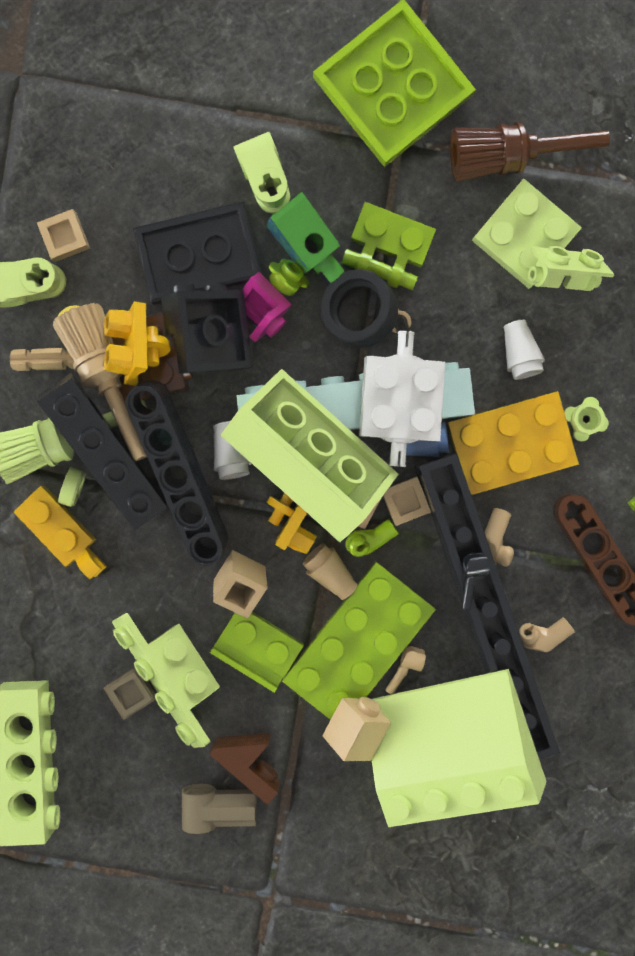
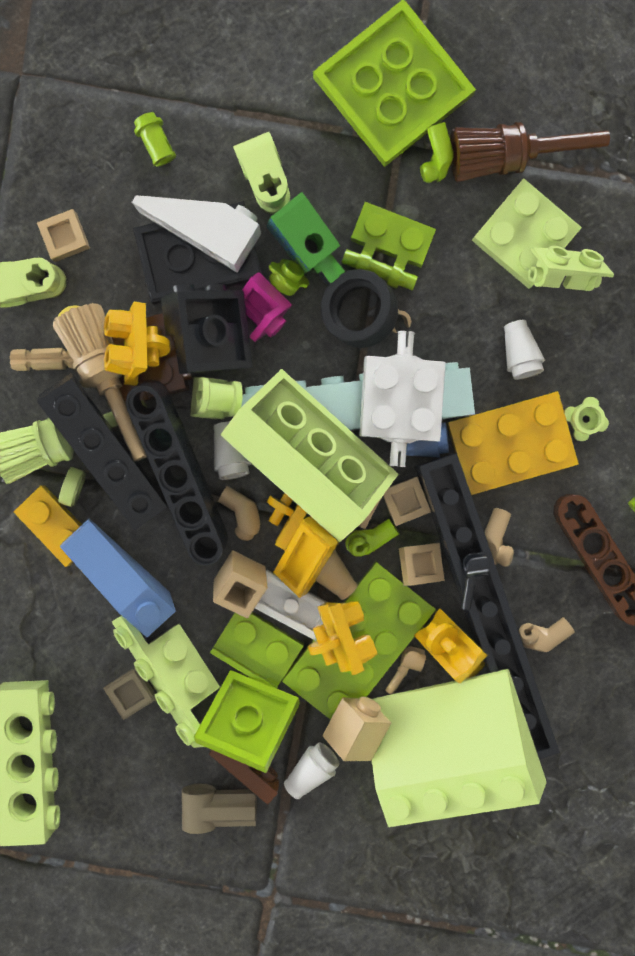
(119, 578): none -> medium blue slope
(151, 132): none -> lime pin
(209, 226): none -> white slope
(215, 398): none -> yellowish green piece
(245, 512): none -> tan arm
(247, 721): none -> lime plate
(288, 608): none -> white plate
(305, 556): none -> yellow tile
(312, 770): none -> white cone
(336, 640): none -> yellow hips
(421, 564): none -> tan plate
(442, 154): none -> lime arm
(452, 647): none -> yellow hips

